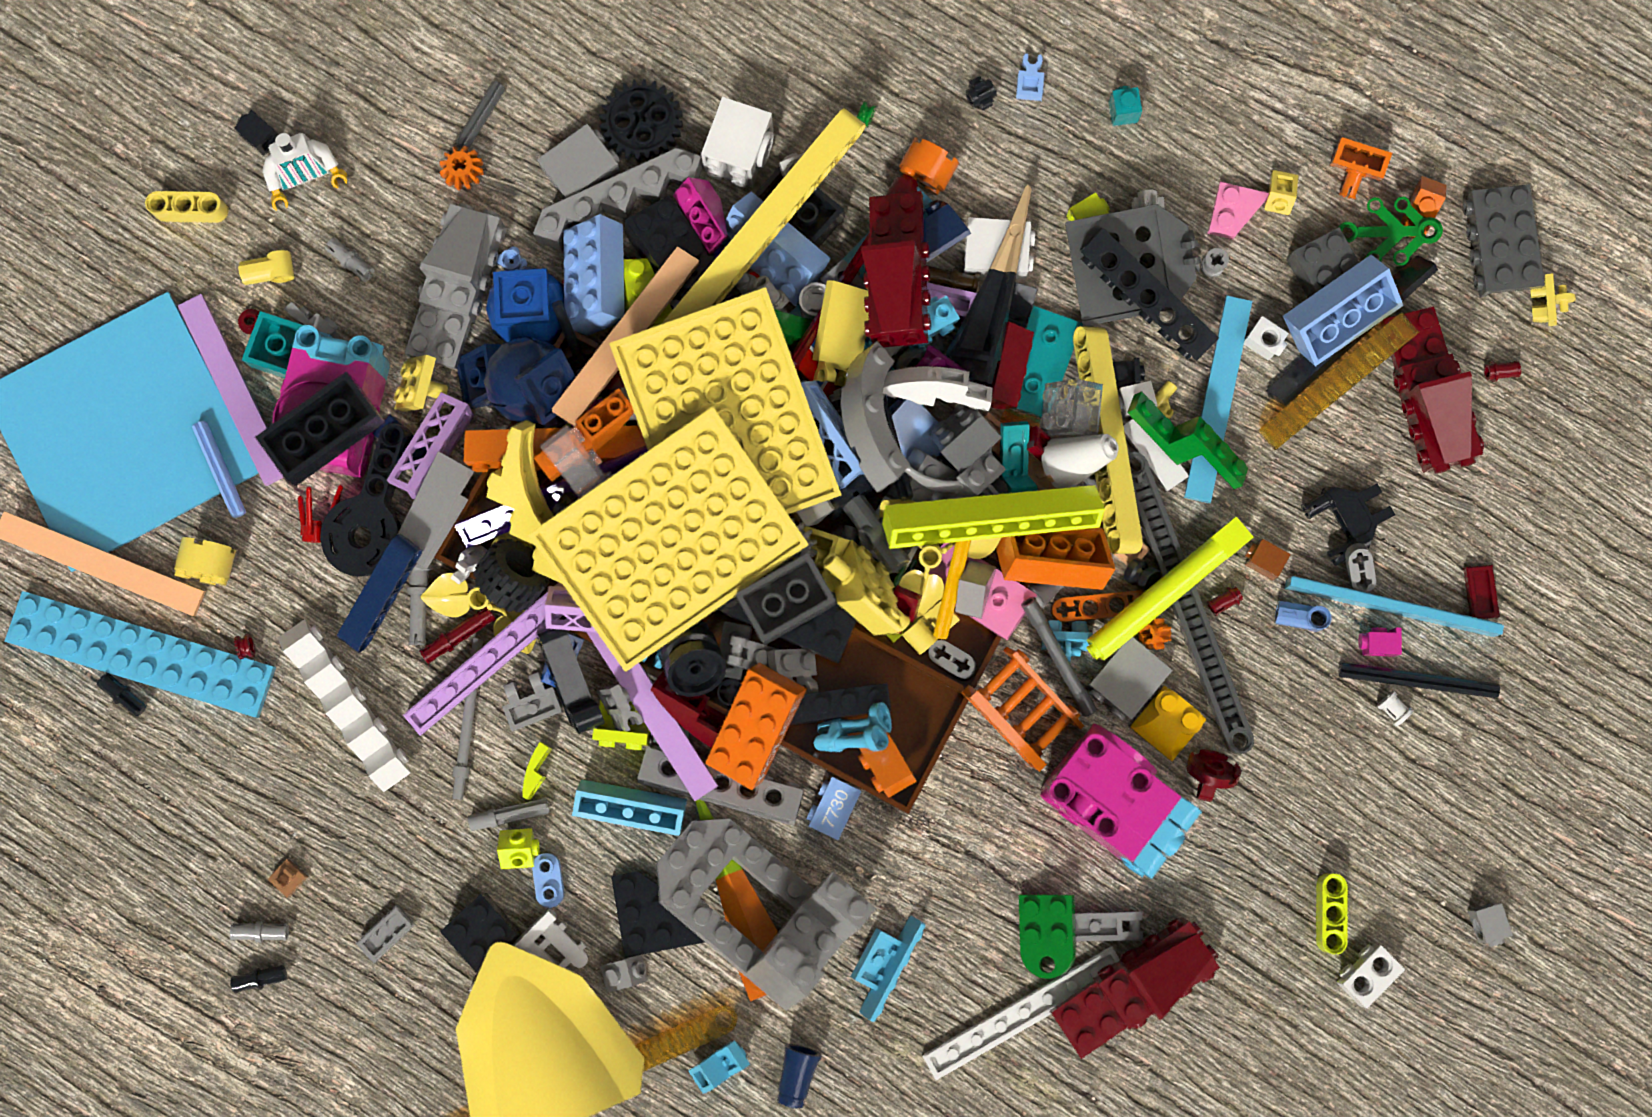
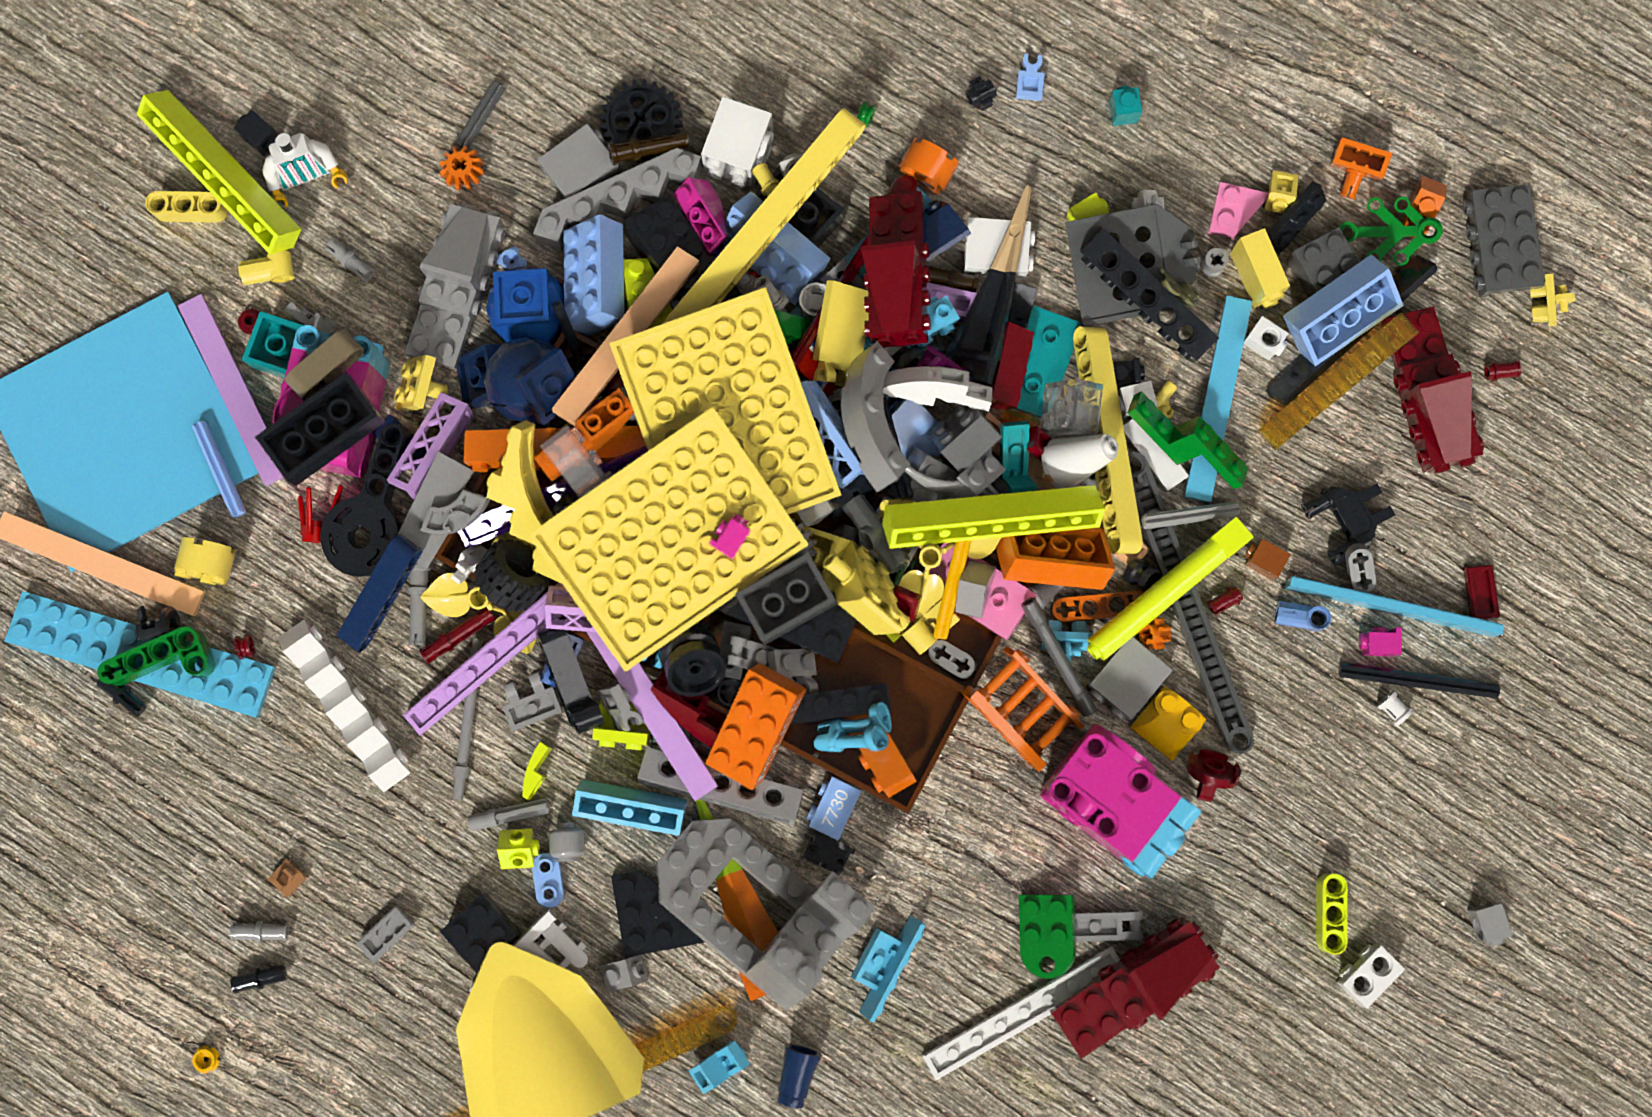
(153, 660): none -> green beam
(157, 625): none -> black piece
(198, 1059): none -> yellow plate
(218, 171): none -> neon yellow brick
(324, 364): none -> dark tan beam
(456, 515): none -> light grey tile
(566, 842): none -> light grey head
(635, 148): none -> dark brown pin
(731, 535): none -> dark pink brick
(765, 178): none -> light yellow pin
(827, 852): none -> black piece
(1184, 292): none -> olive plate
(1190, 515): none -> light grey axle
(1260, 269): none -> light yellow brick
(1296, 217): none -> black plate

